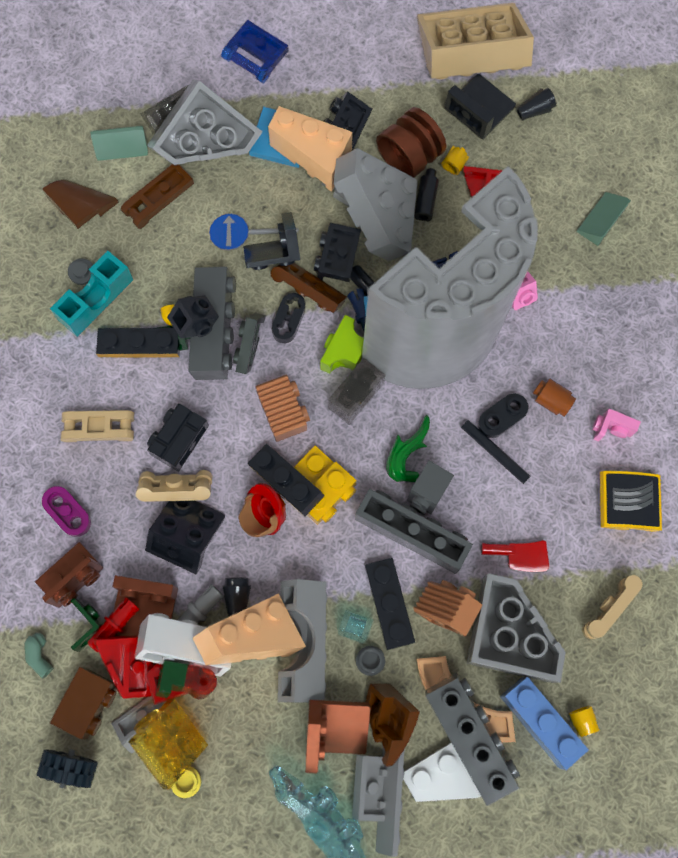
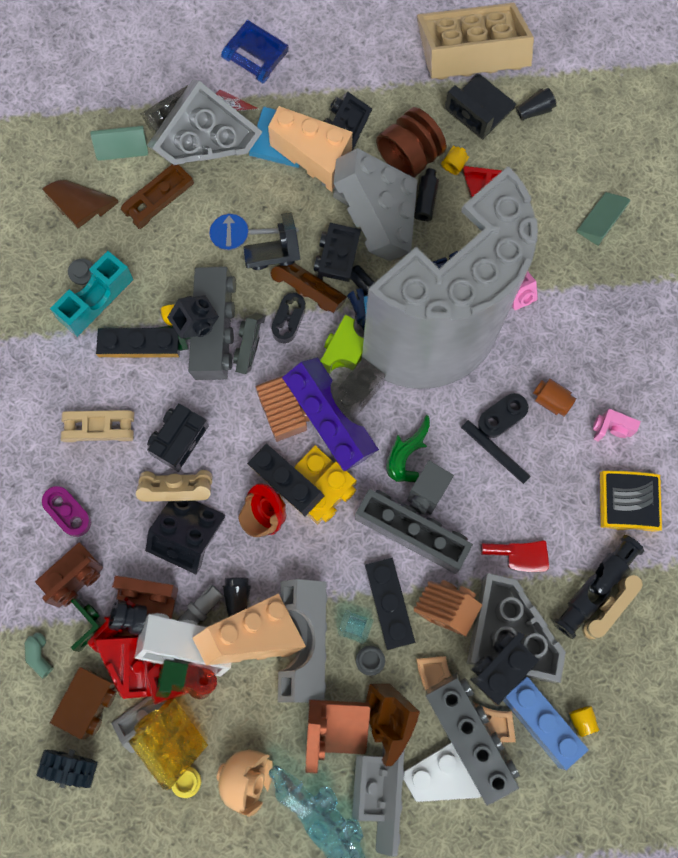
(125, 616): none -> black wheel
(235, 102): none -> sticker
(243, 780): none -> light nougat cylinder
(312, 390): none -> dark purple arch
(505, 668): none -> black bracket
(608, 573): none -> black piece

